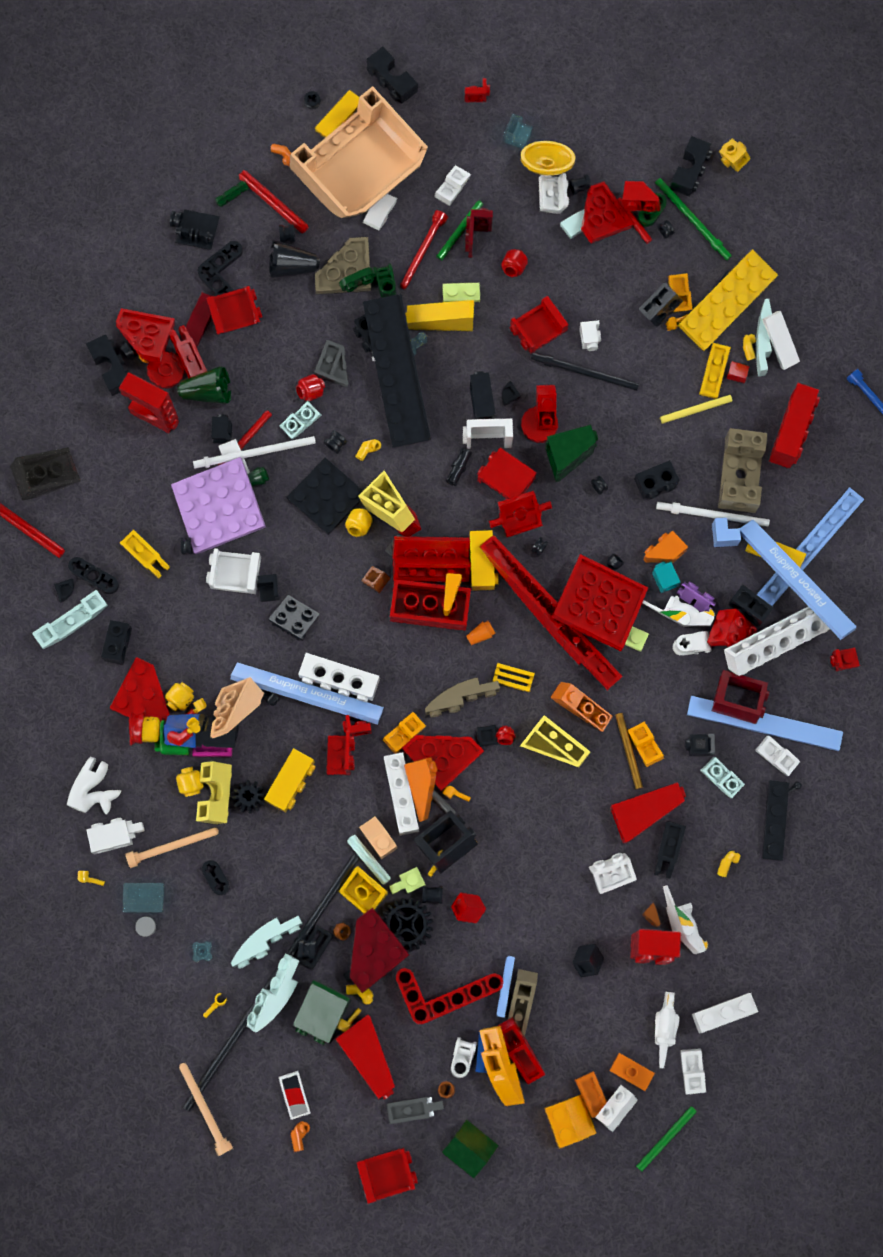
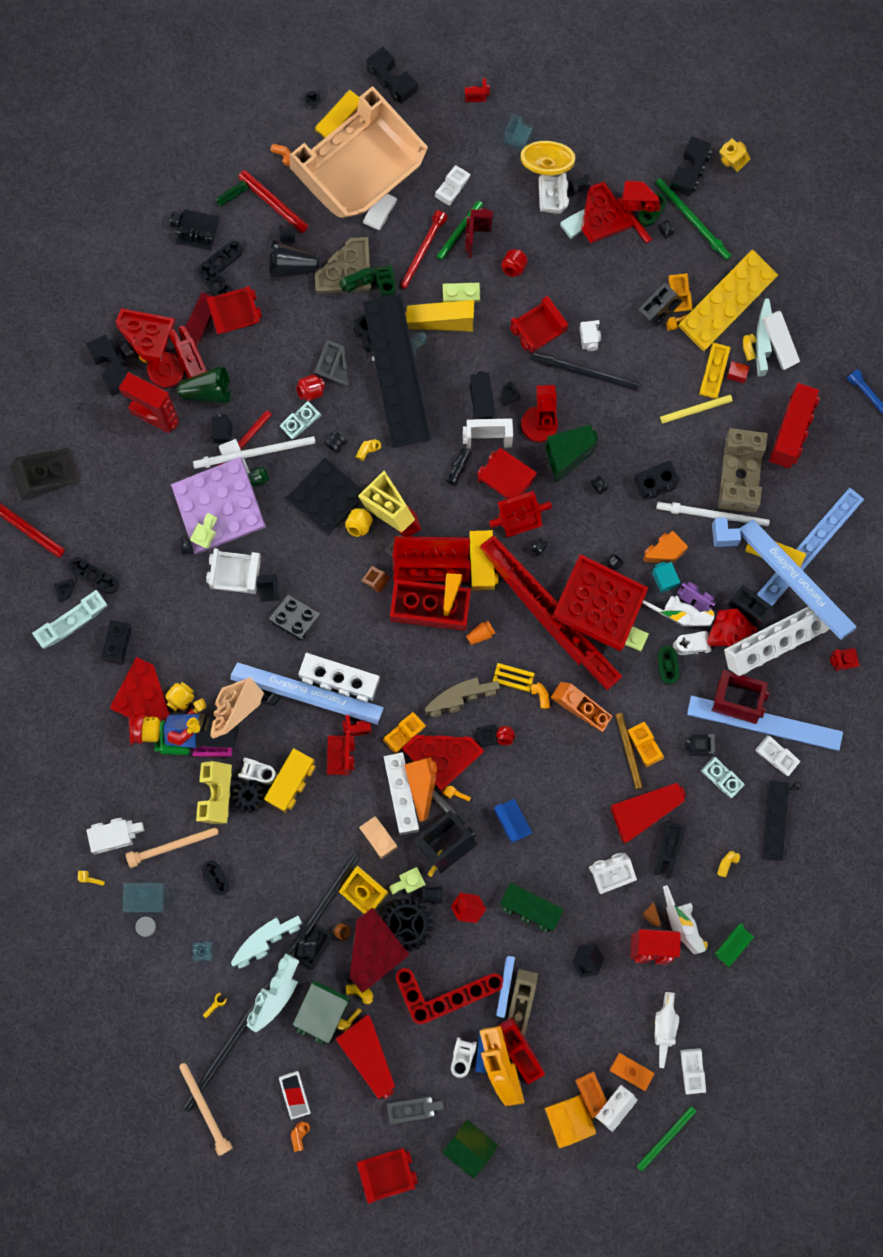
(85, 781): white piece -> none
(143, 552): yellow hinge -> none
(189, 782): yellow head -> none
(203, 533): none -> yellowish green plate
(254, 771): none -> white piece
(368, 859): light aqua axle -> none
(443, 1088): dark orange hinge -> none
(512, 821): none -> blue panel
(531, 908): none -> dark green brick
(543, 695): none -> light orange arm
(555, 743): light yellow wedge -> none
(668, 665): none -> dark green plate
(724, 1013): white brick -> none
(733, 945): none -> green panel

